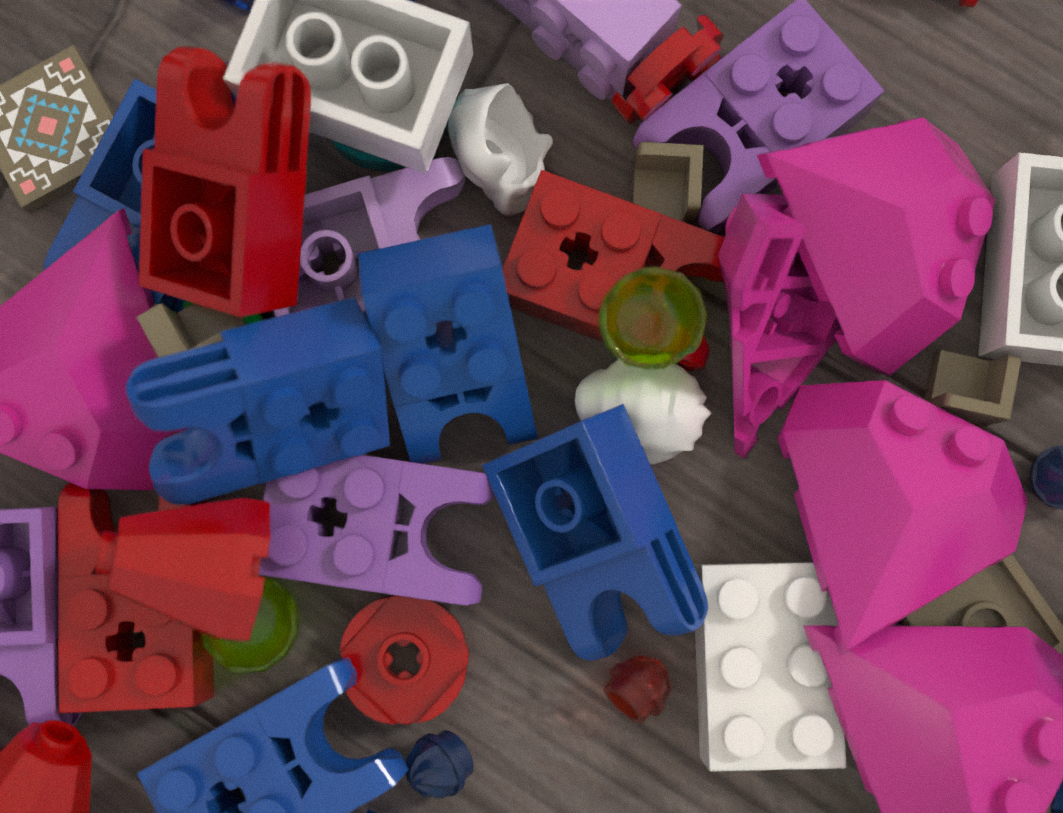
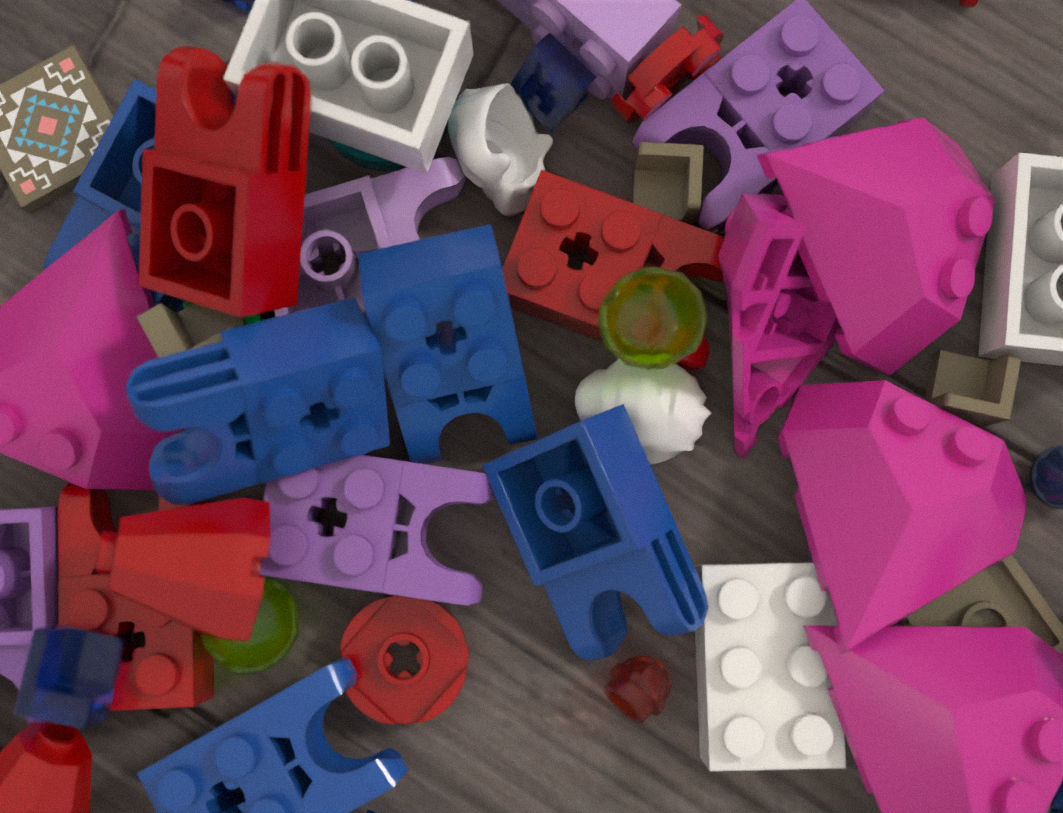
(70, 676): none -> clear blue panel
(439, 765): dark blue plate -> none
(552, 82): none -> clear blue bracket

